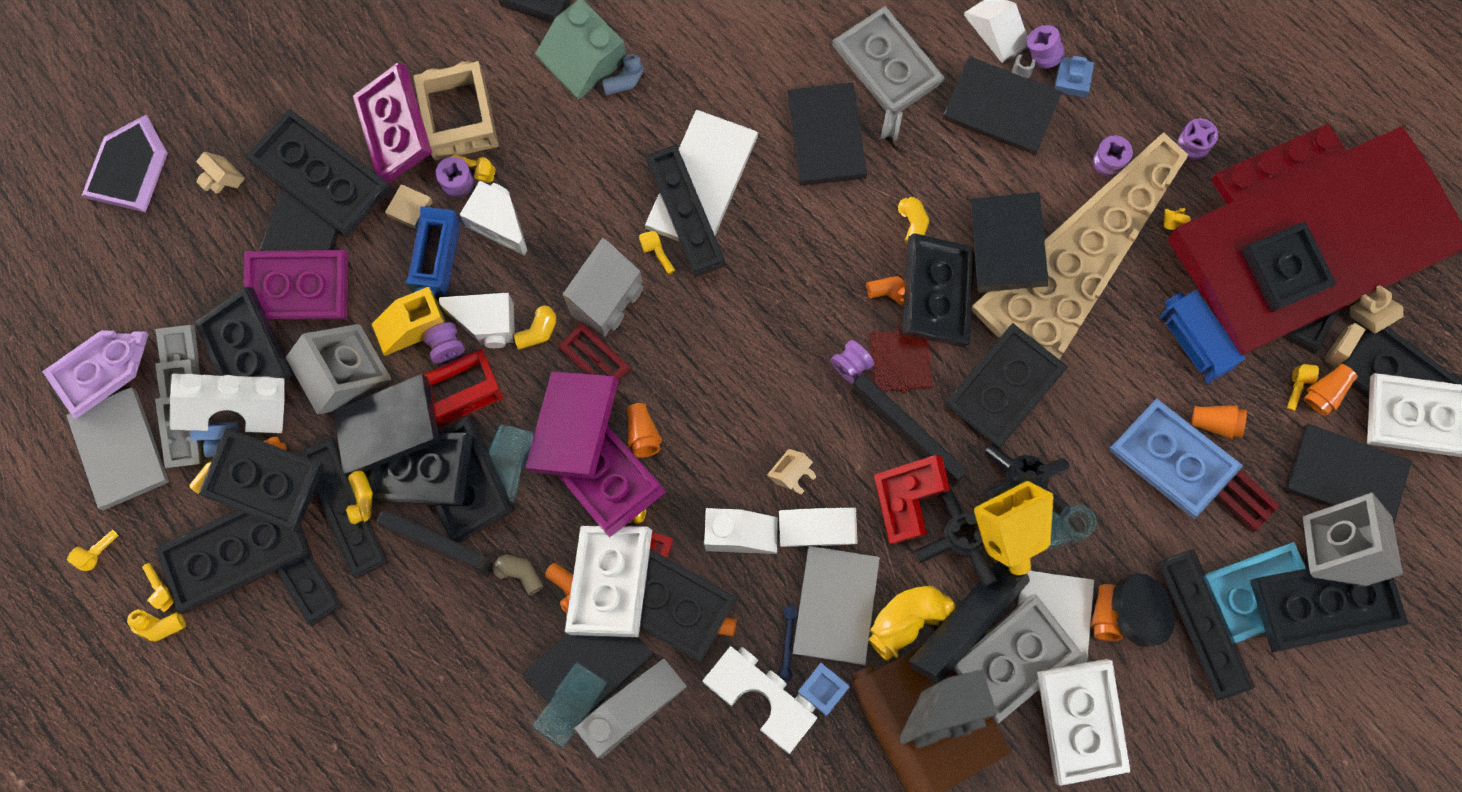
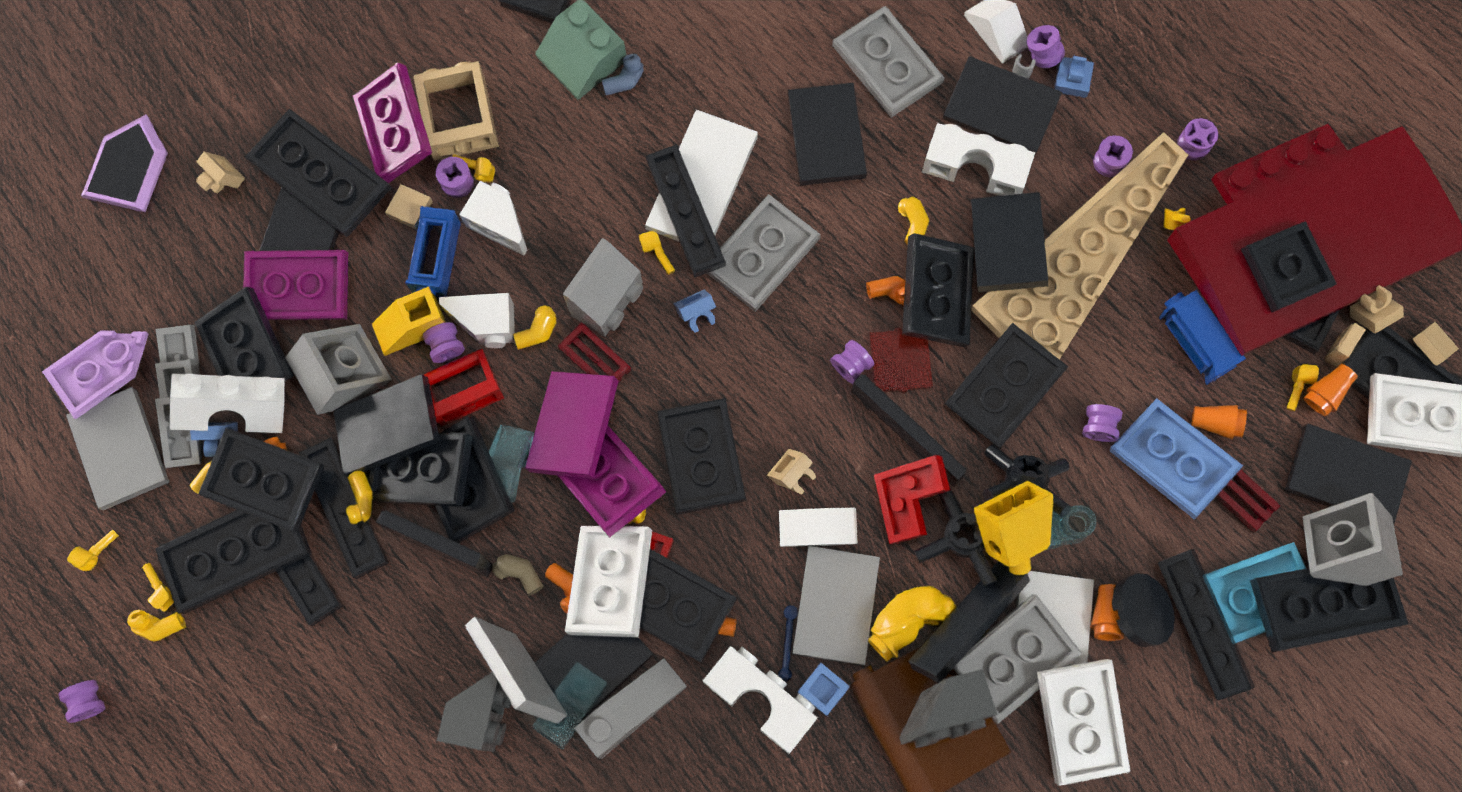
(81, 701): none -> medium lavender wheel
(476, 716): none -> dark grey slope
(515, 671): none -> light grey tile
(642, 433): orange cone -> none
(695, 305): none -> medium blue tile
(701, 456): none -> black tile
(740, 531): white slope -> none
(763, 252): none -> light grey tile
(891, 125): light grey bush -> none
(1005, 163): none -> white arch
(1102, 423): none -> medium lavender wheel
(1435, 344): none -> tan tile

